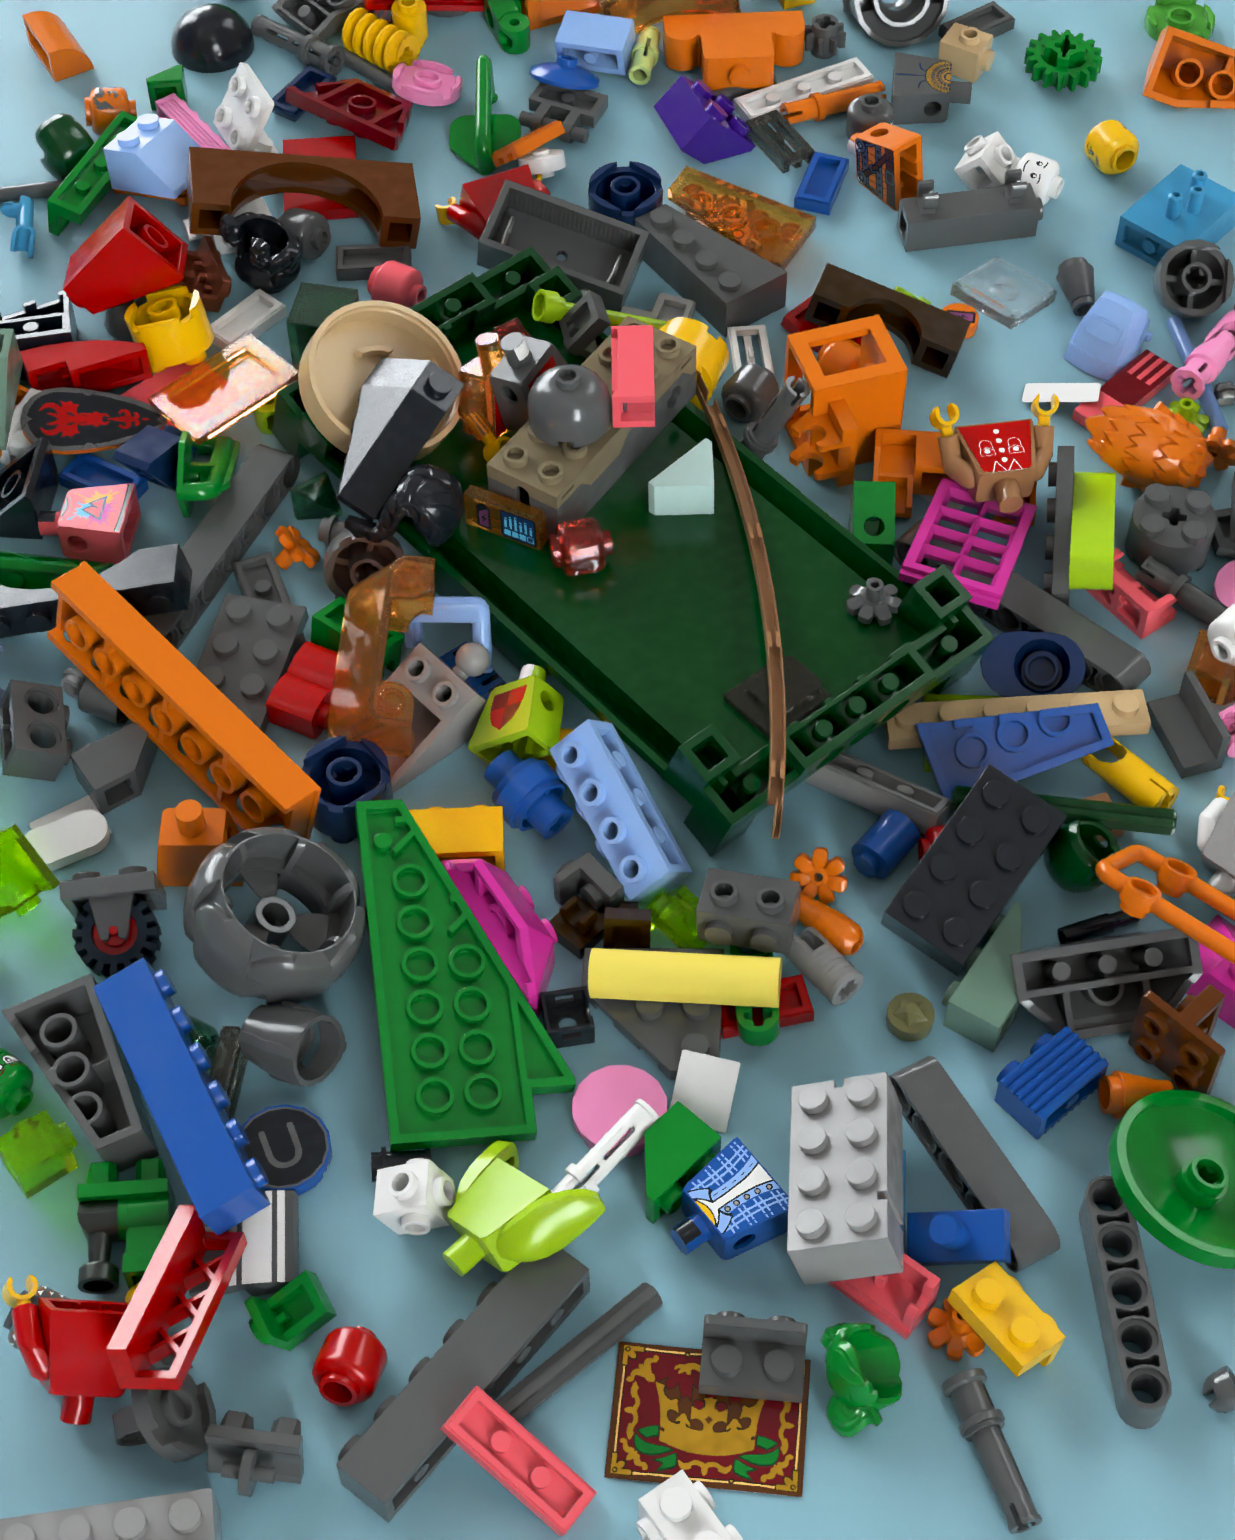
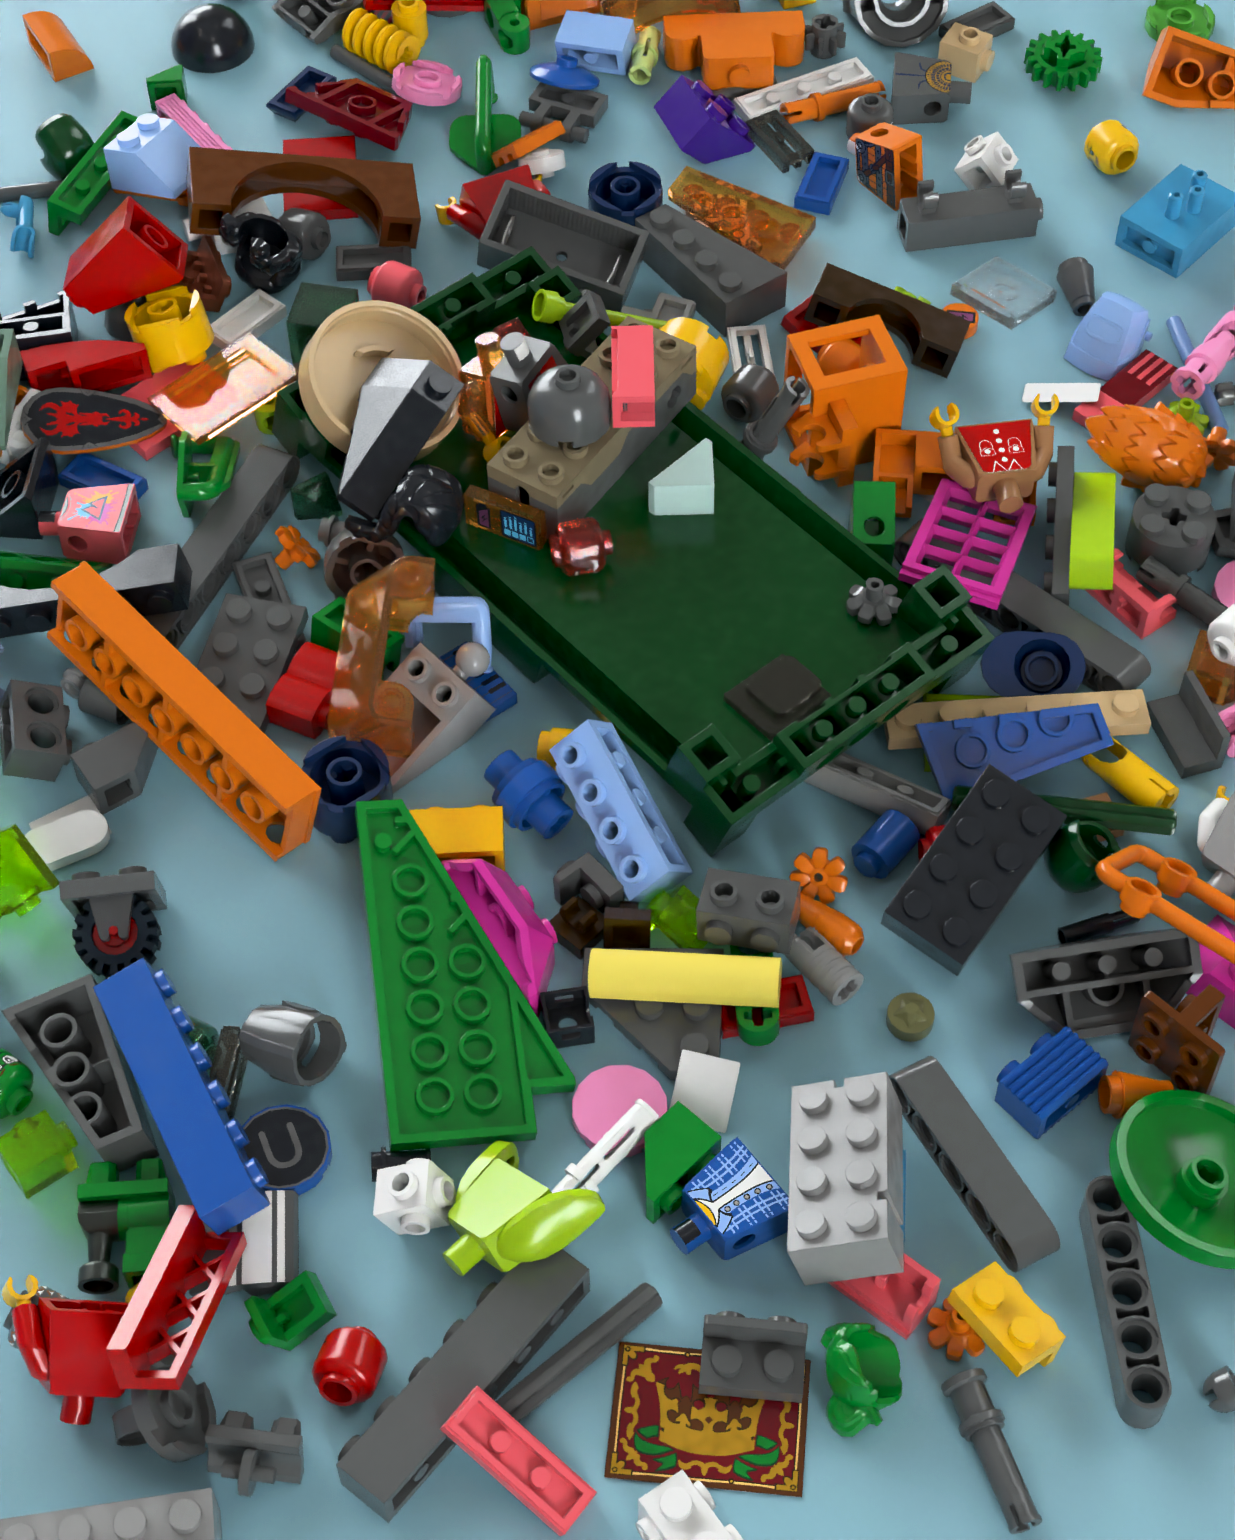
(105, 105): orange head -> none
(153, 455): dark blue slope -> none
(187, 838): orange torso -> none
(245, 113): white bracket -> none
(249, 956): dark grey wheel -> none
(320, 54): dark grey pin -> none
(519, 718): lime torso -> none
(766, 599): medium nougat piece -> none
(959, 1237): blue tile -> none
(985, 999): sand green slope -> none
(1041, 173): white head -> none
(1193, 279): dark grey cylinder -> none

